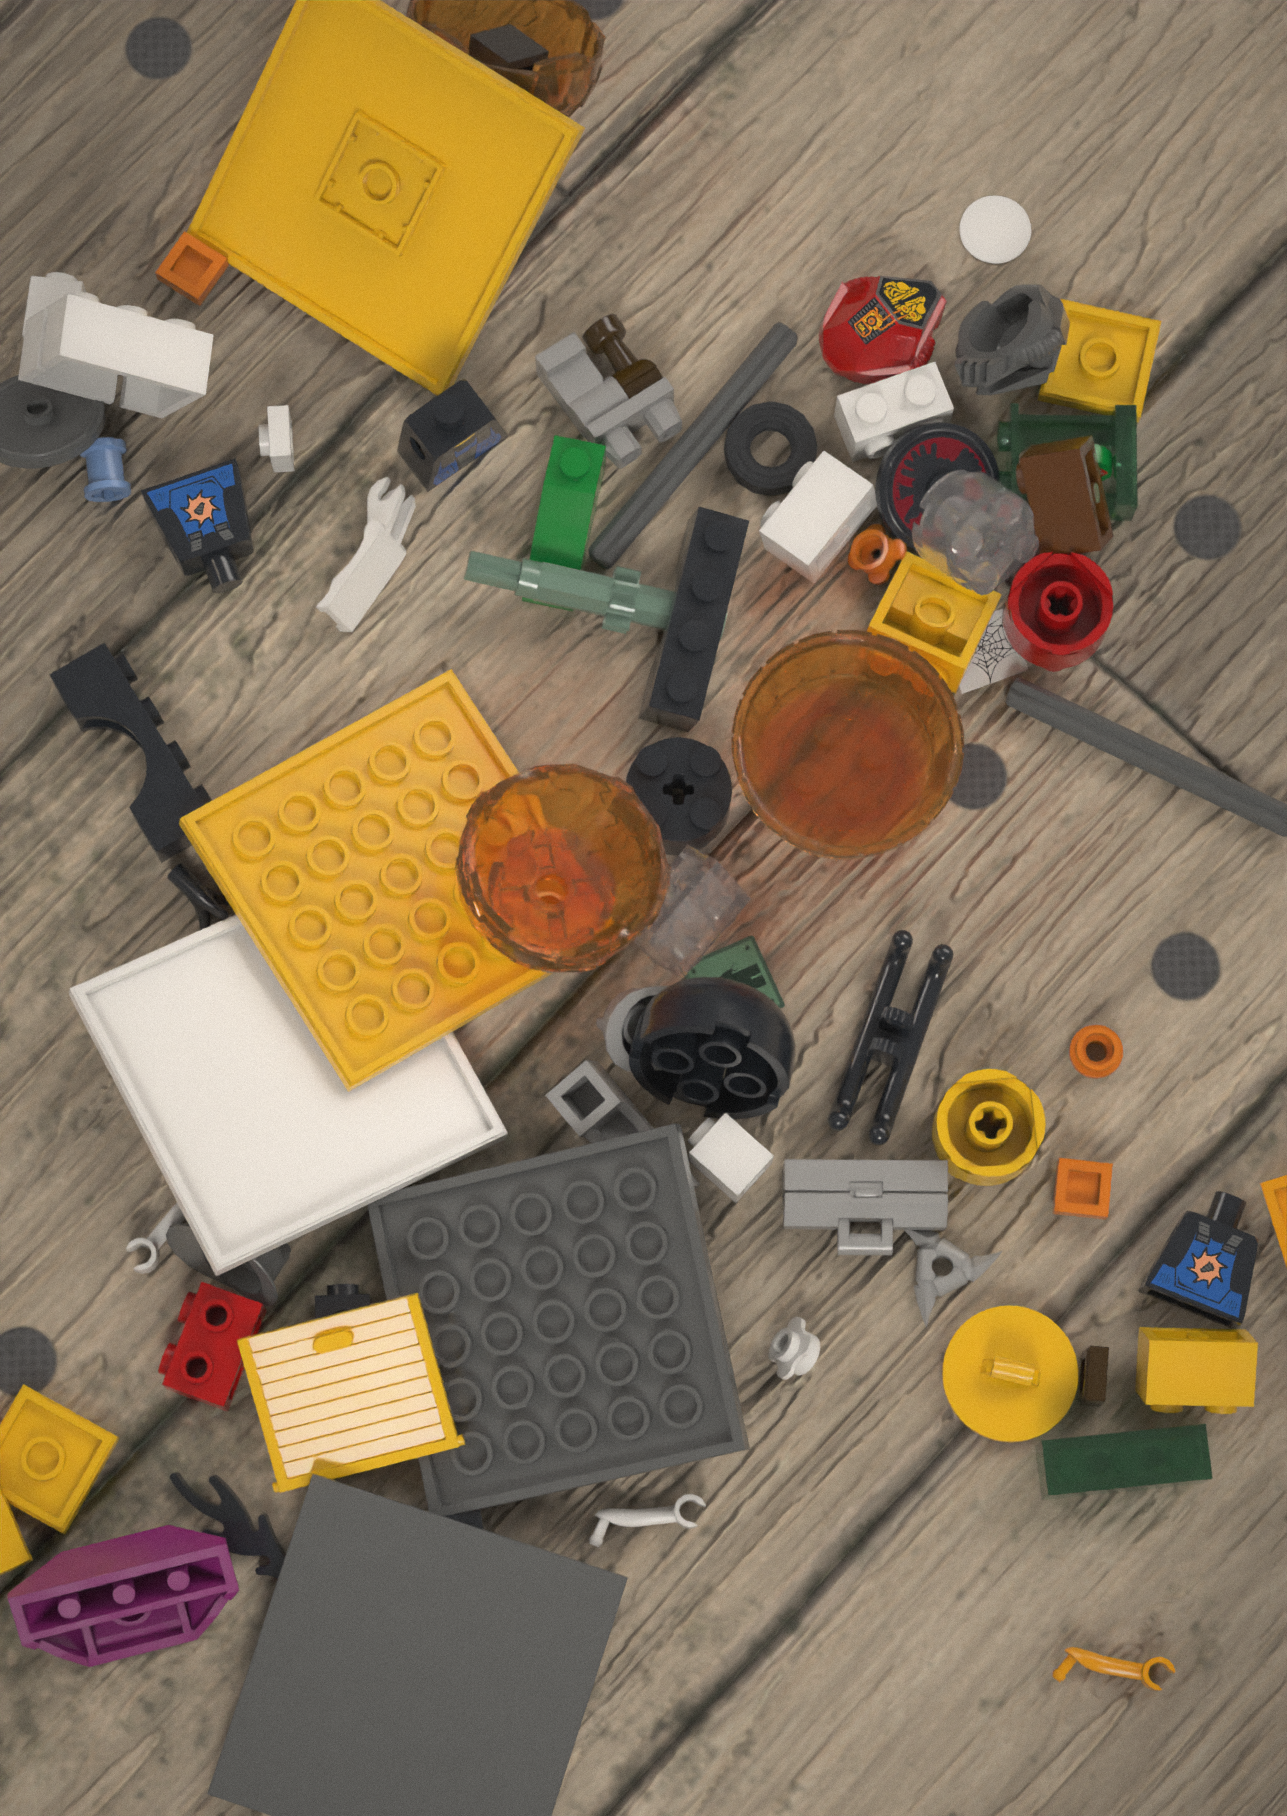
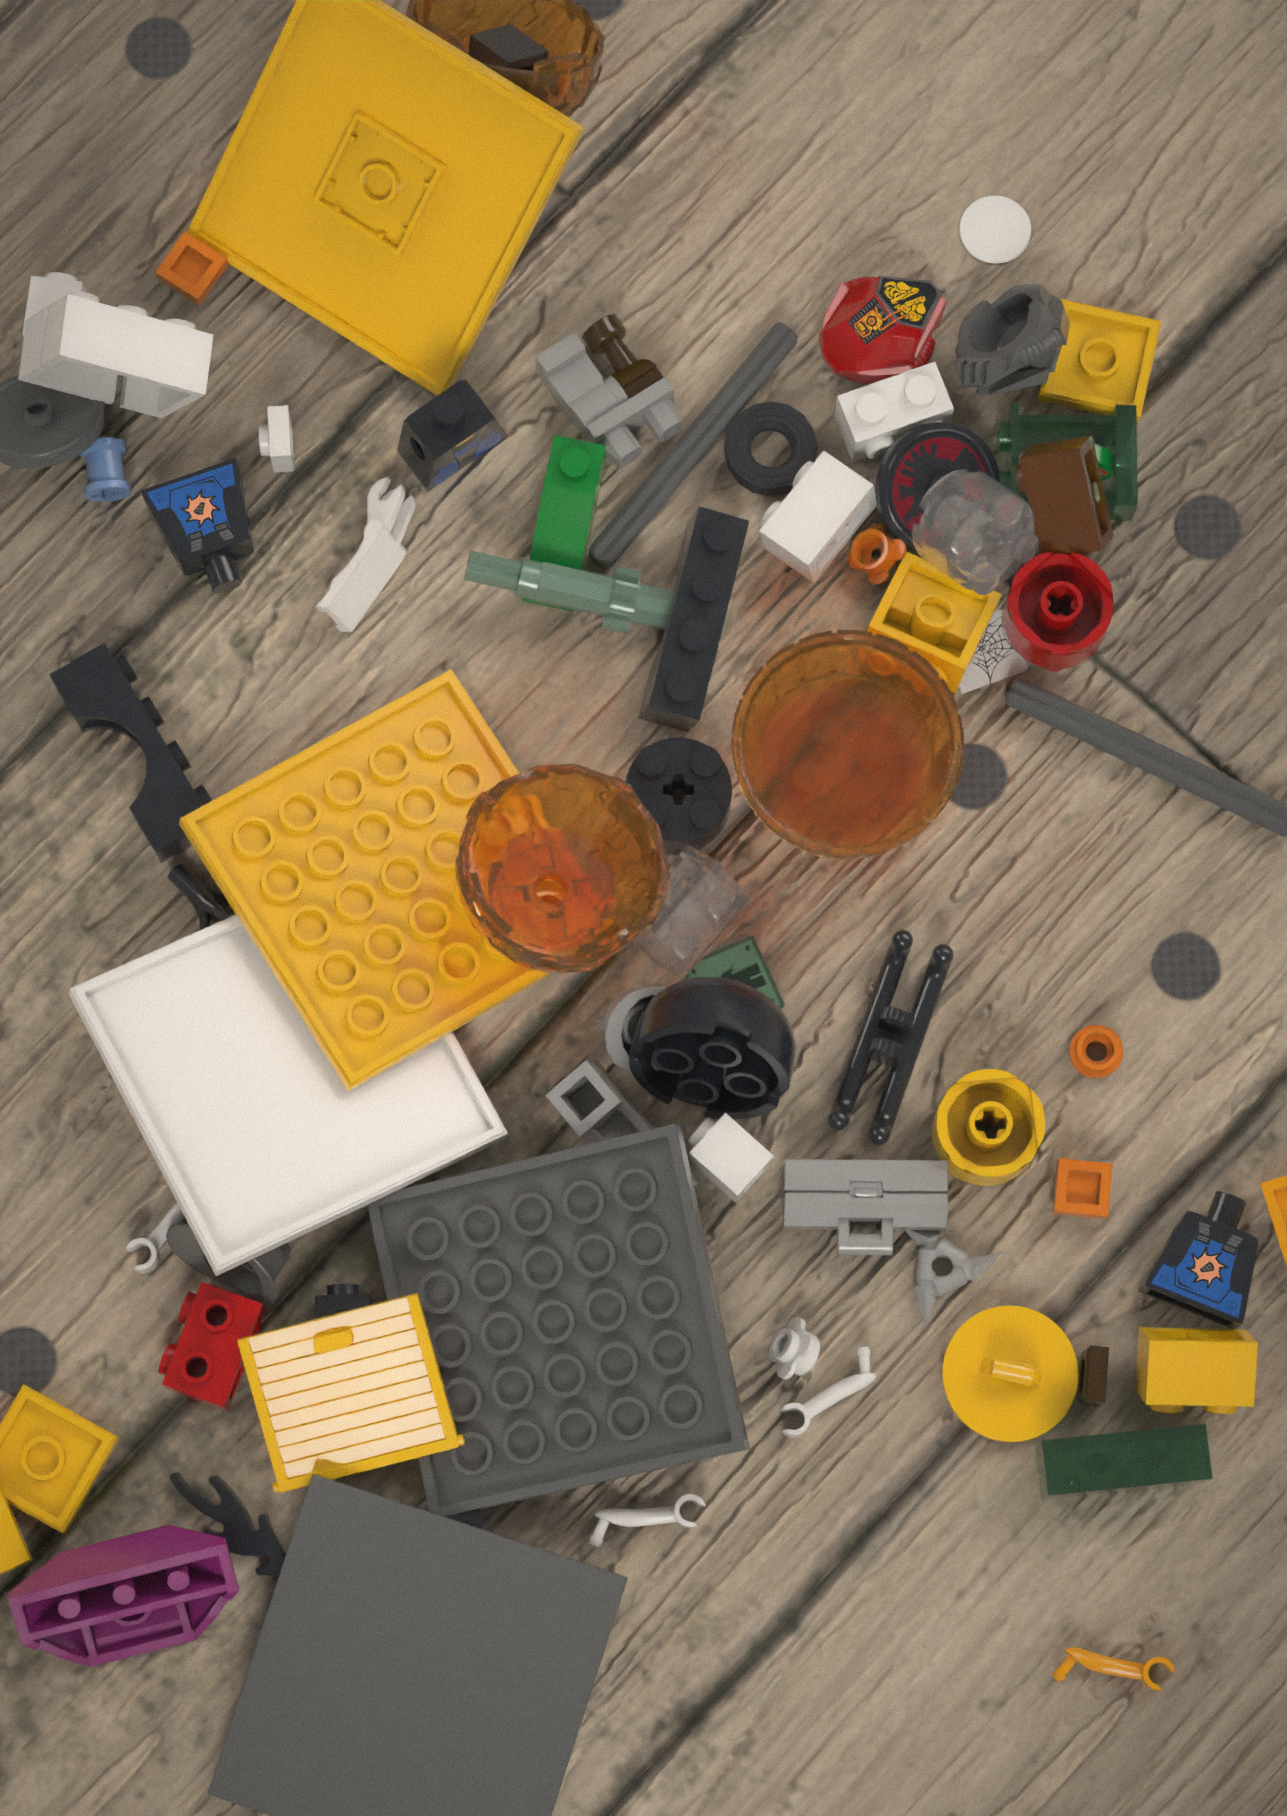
(832, 1394): none -> white piece

